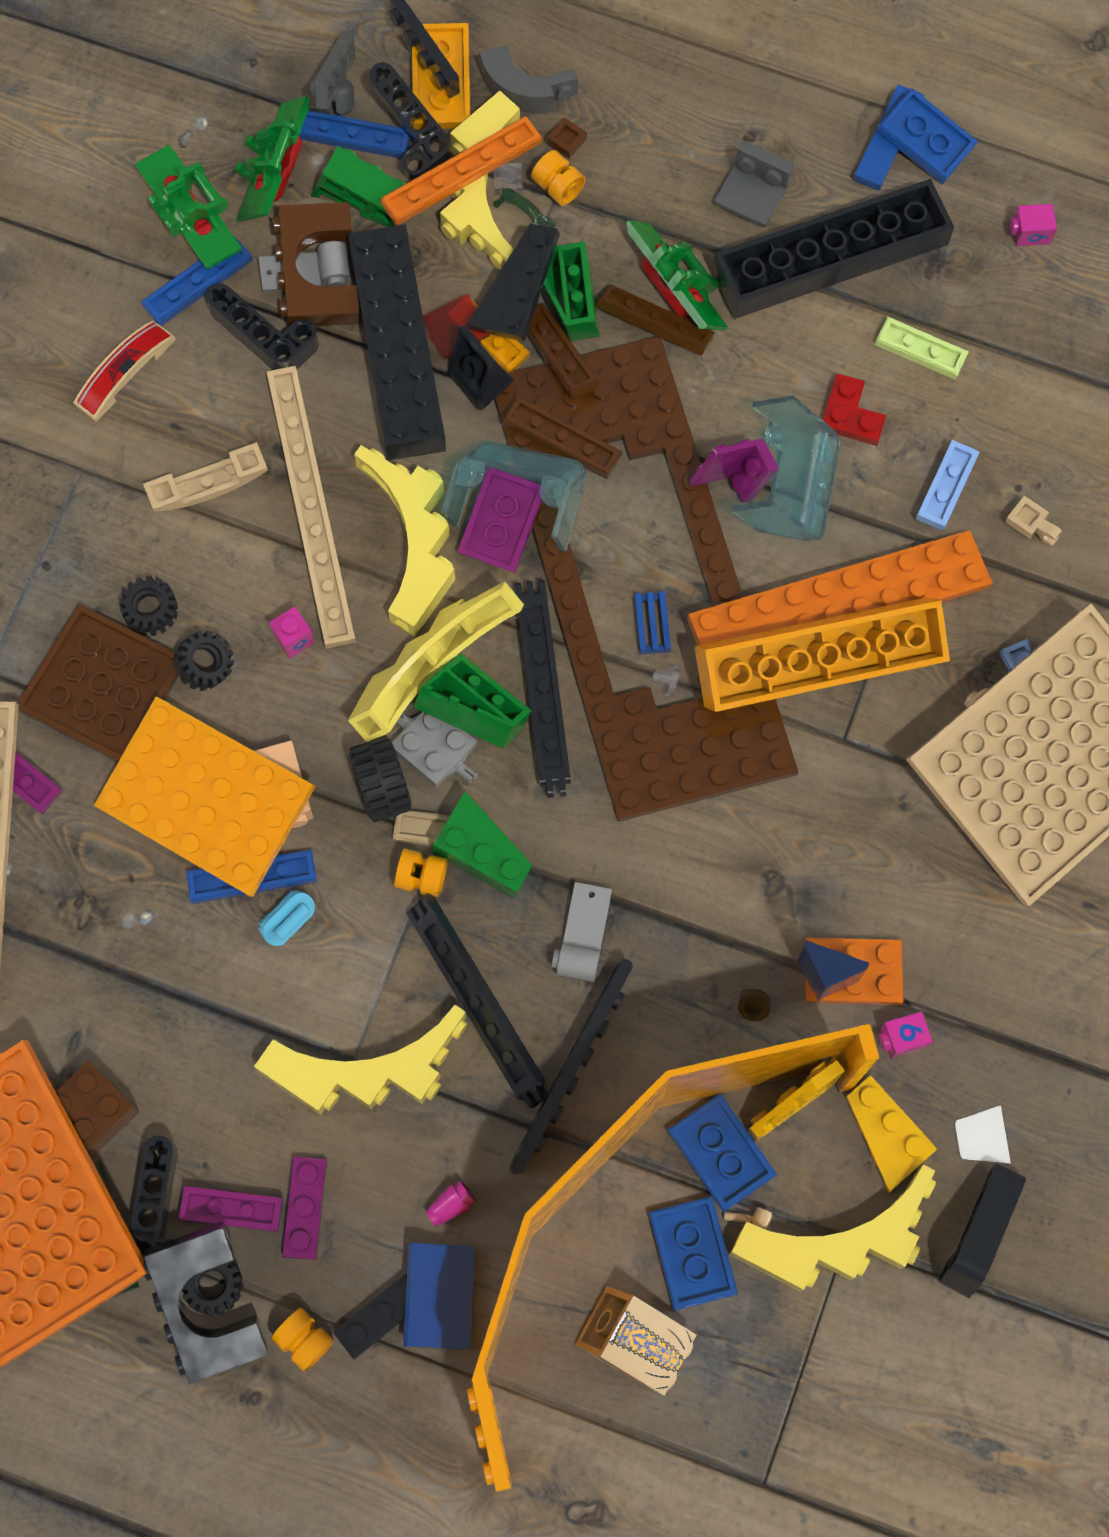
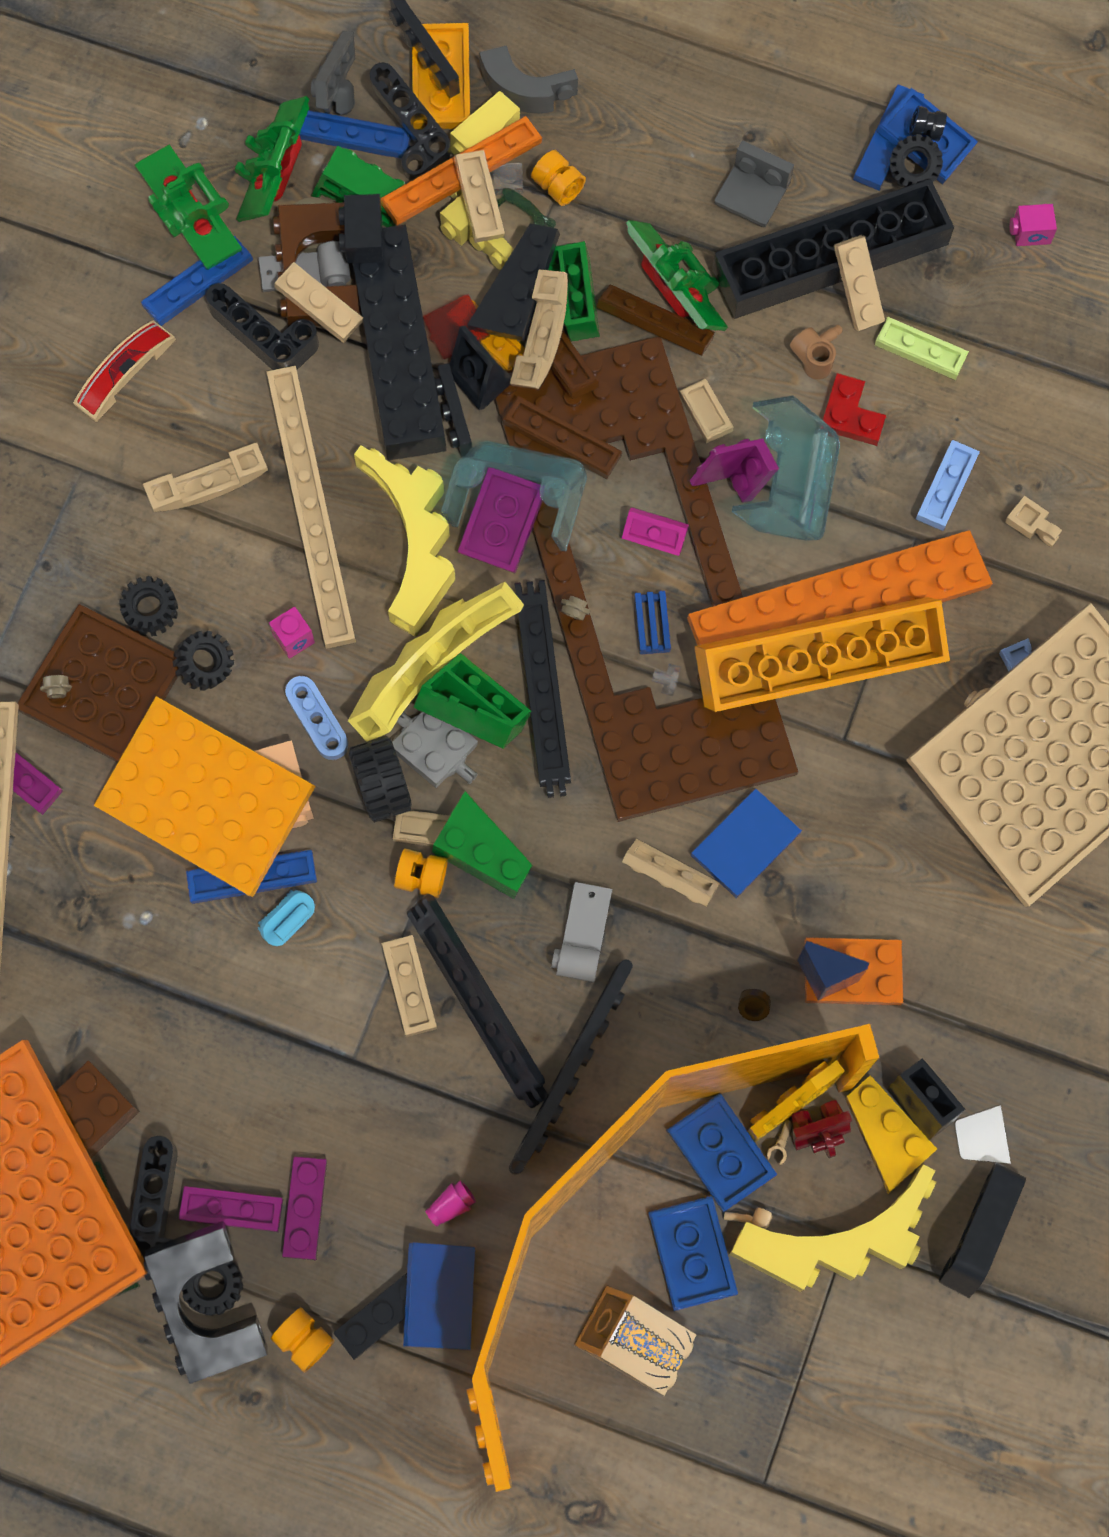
(56, 686): none -> dark tan plate
(313, 706): none -> light blue plate
(318, 302): none -> tan plate
(362, 228): none -> black brick
(408, 1069): light yellow arch -> none
(409, 986): none -> tan plate
(453, 410): none -> black plate
(479, 196): none -> tan plate
(545, 330): none -> tan slope
(566, 138): reddish brown plate -> none
(575, 608): none -> dark tan plate
(655, 531): none -> dark pink plate
(671, 872): none -> tan plate
(706, 411): none -> tan tile
(746, 843): none -> blue tile
(781, 1142): none -> tan hand
(810, 345): none -> medium nougat piece
(823, 1133): none -> dark red hips
(859, 282): none -> tan plate
(905, 1035): dark pink brick -> none
(912, 144): none -> black tyre
(926, 1099): none -> black brick
(927, 123): none -> black wheel

